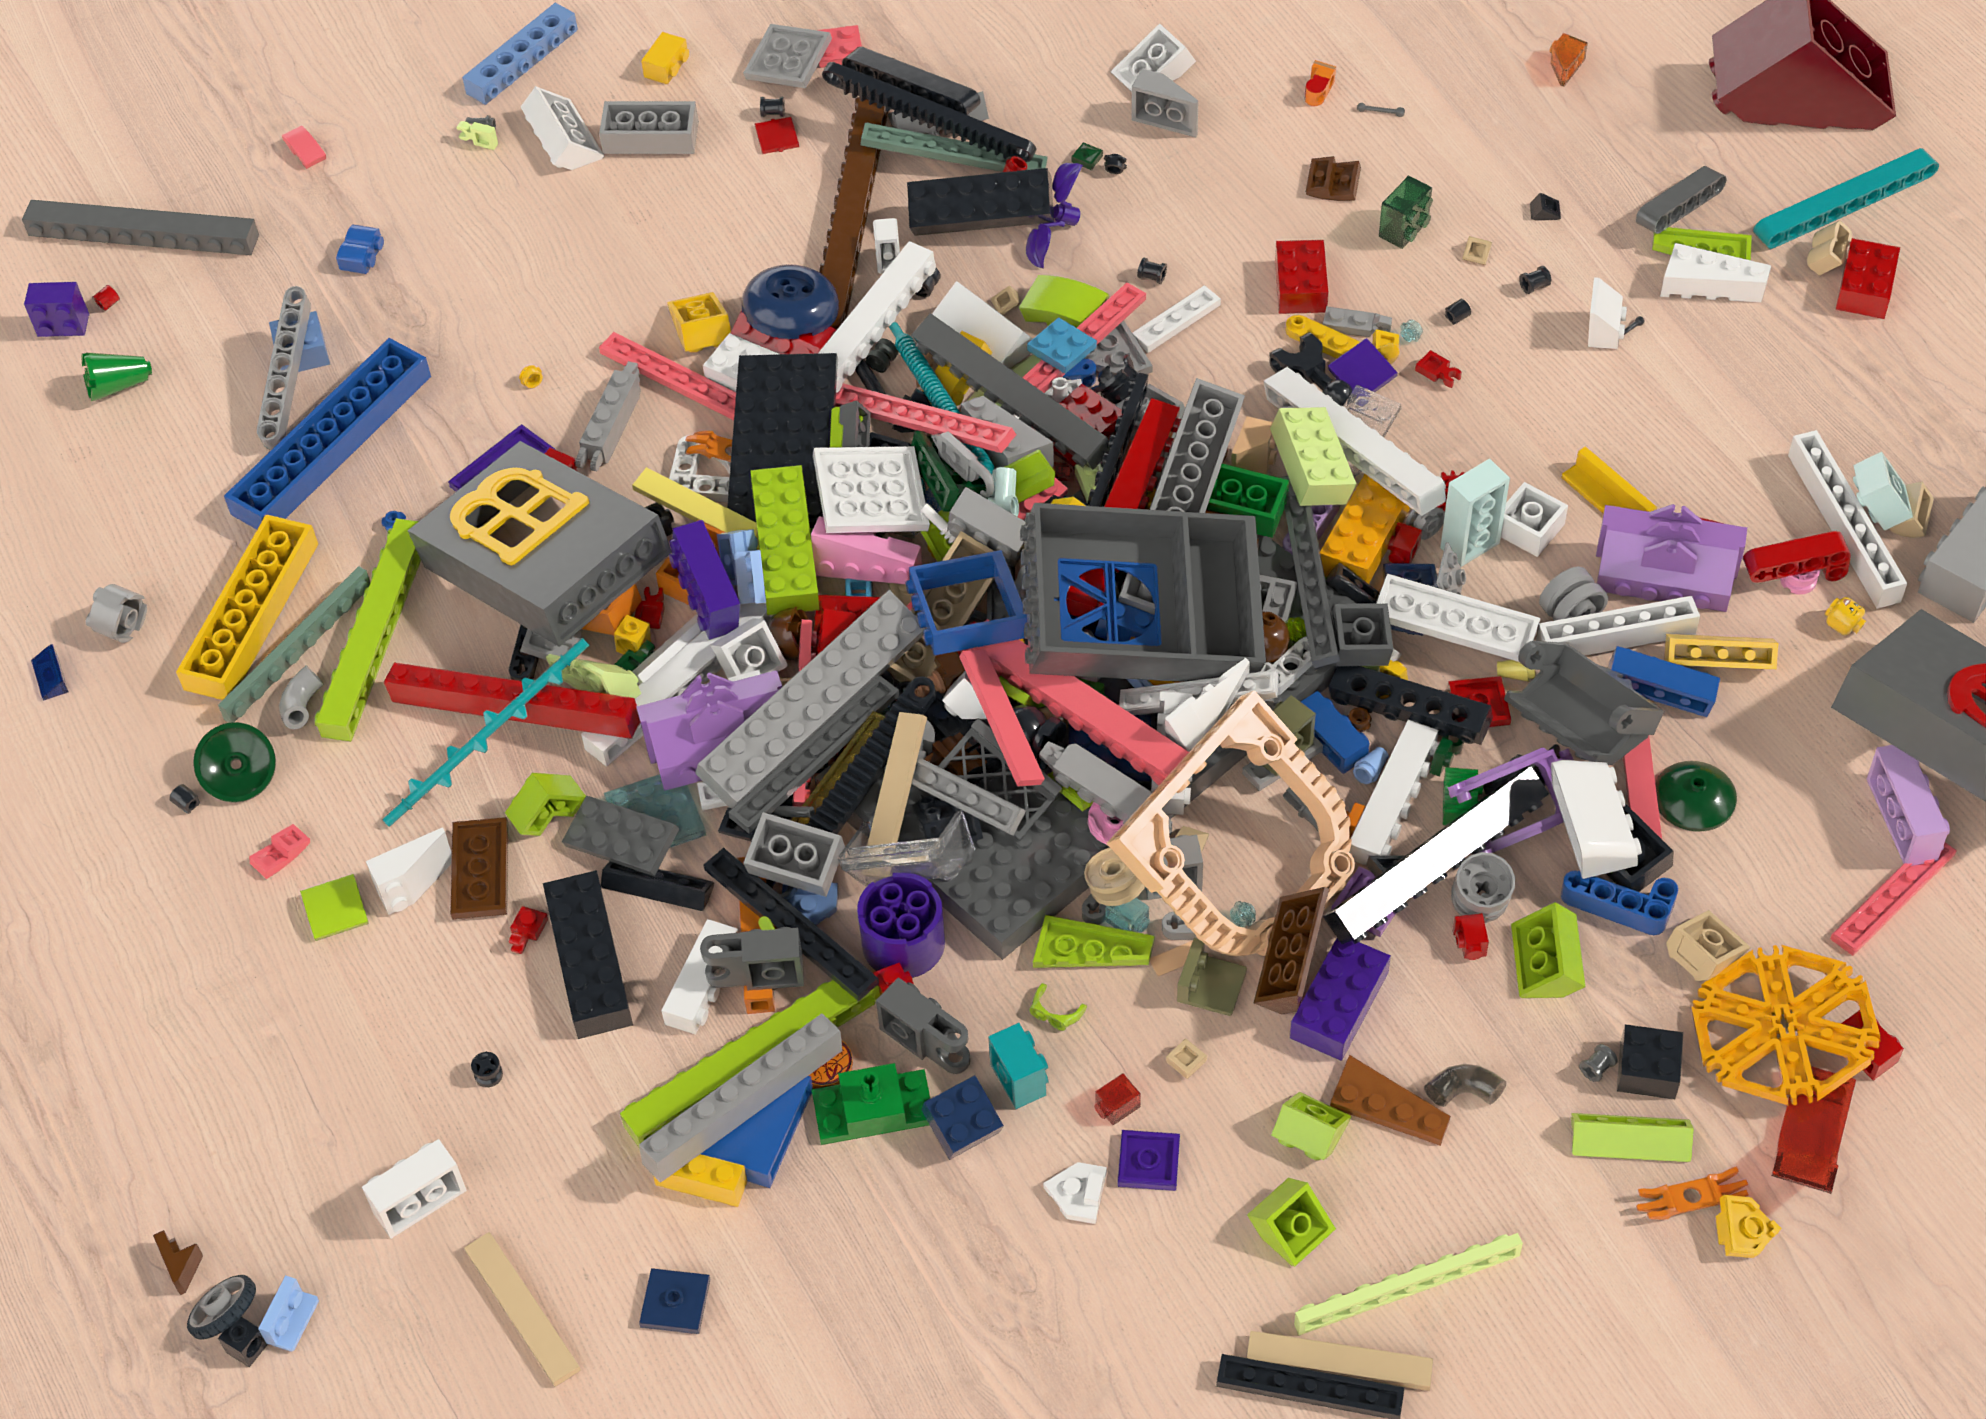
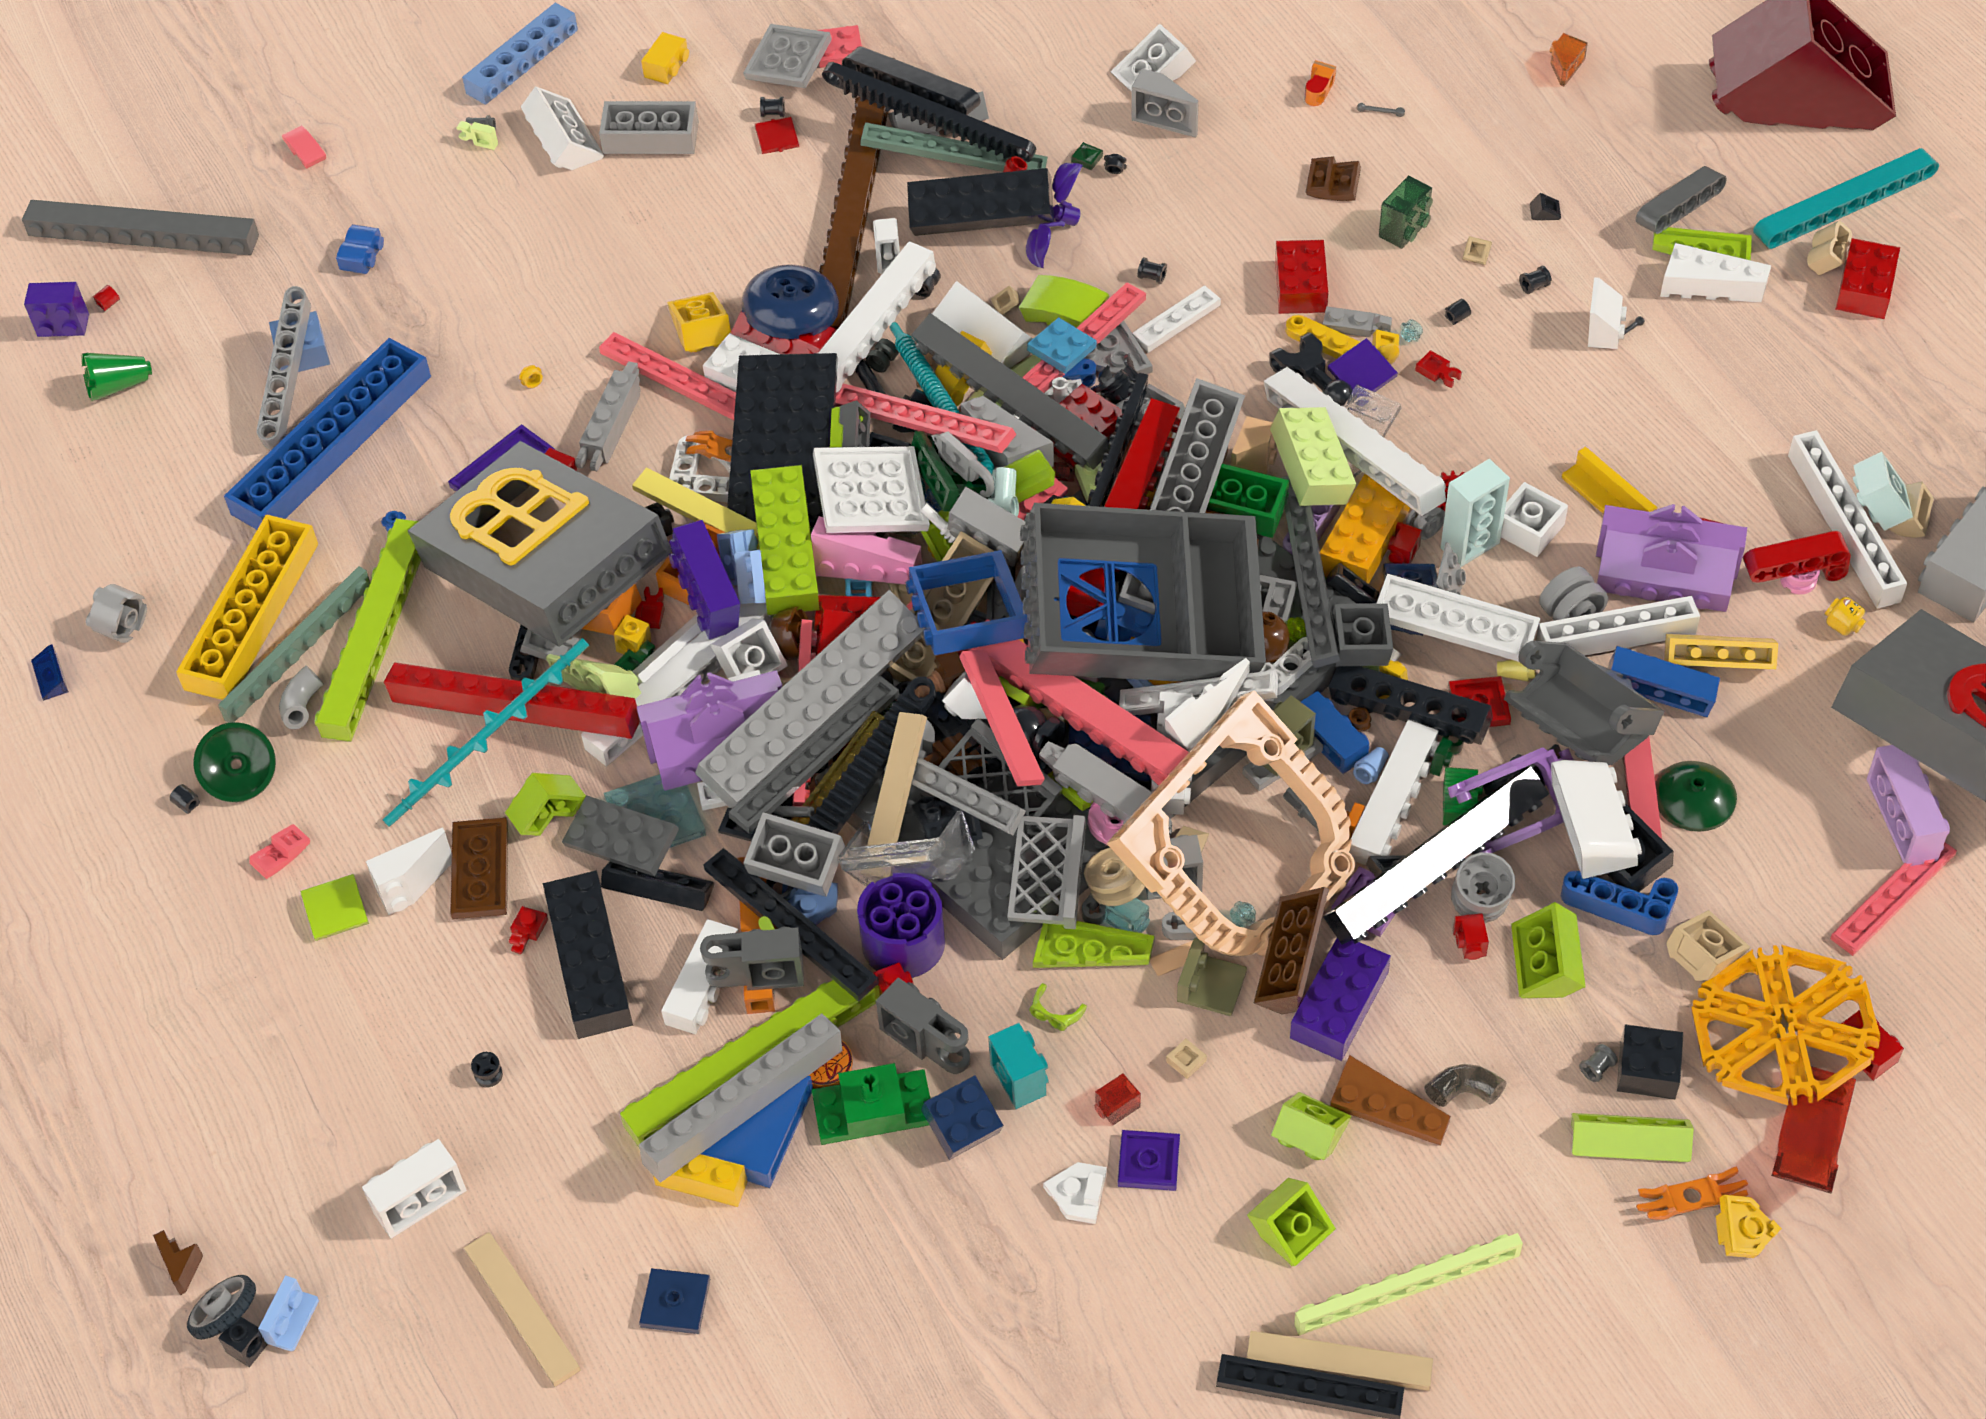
(1071, 871): none -> light grey fence

